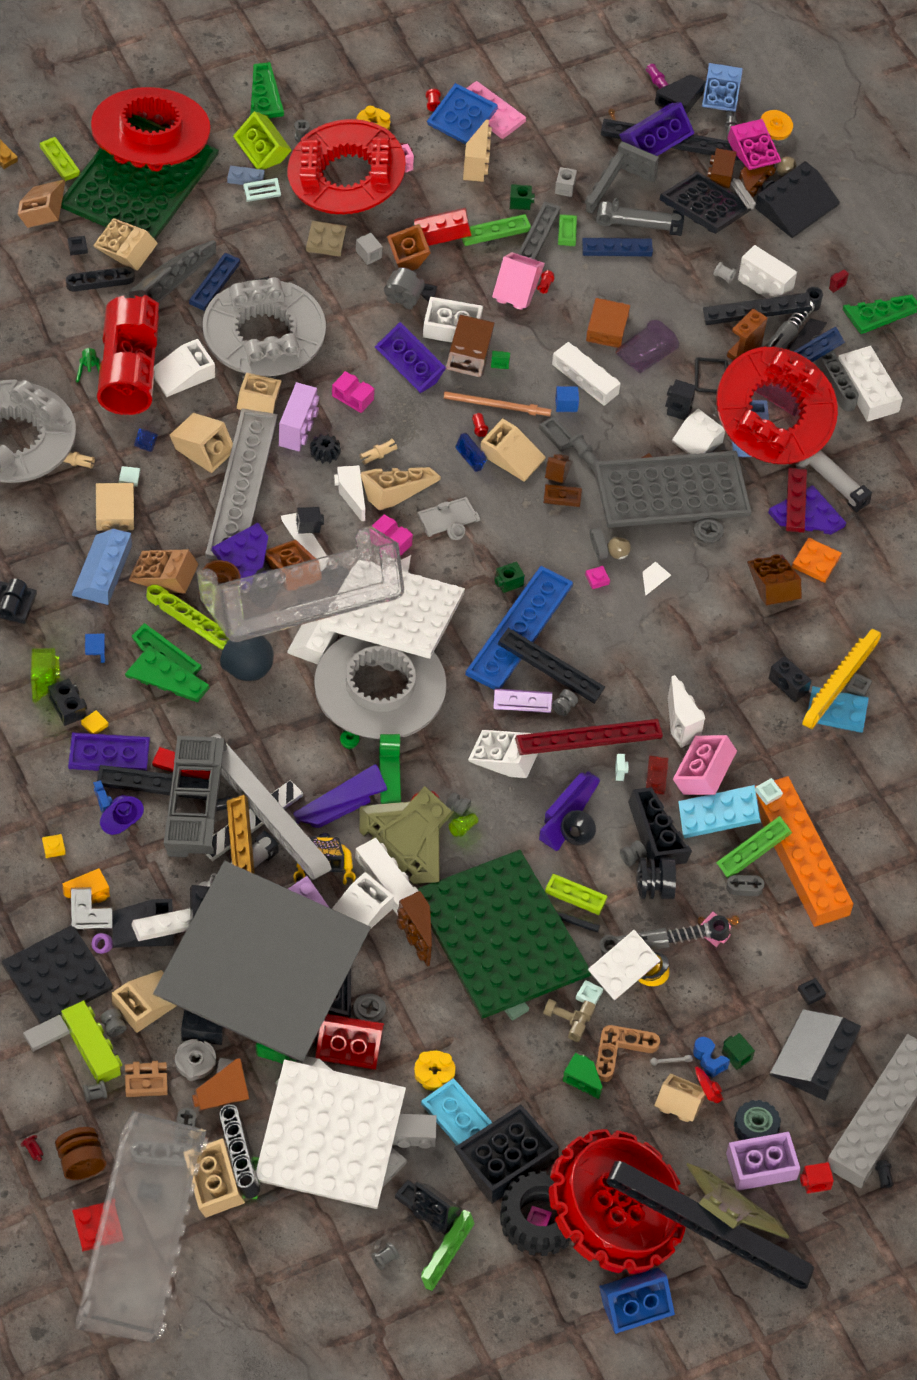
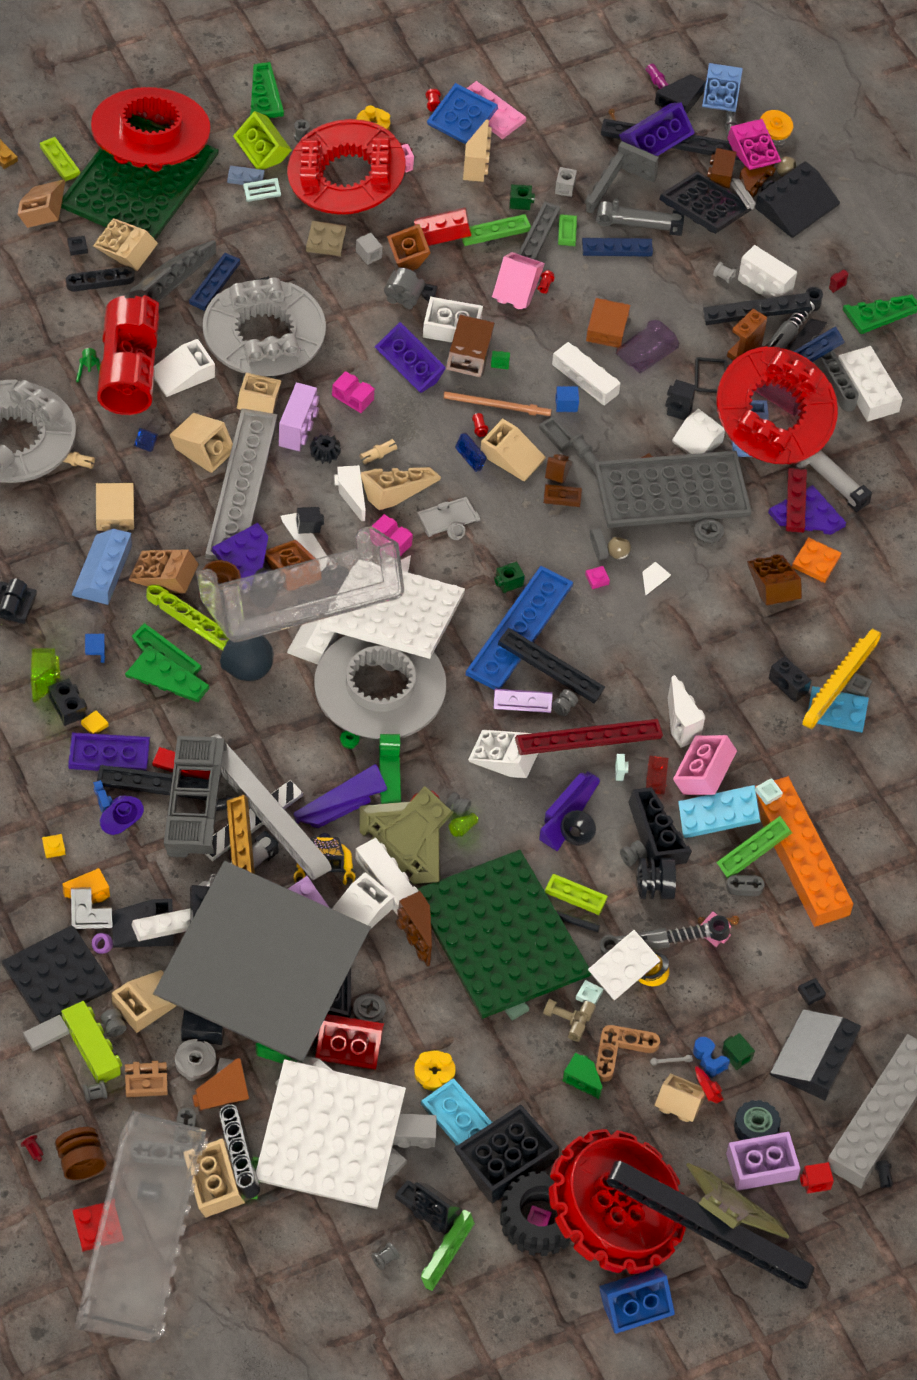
(129, 475): light aqua tile -> none

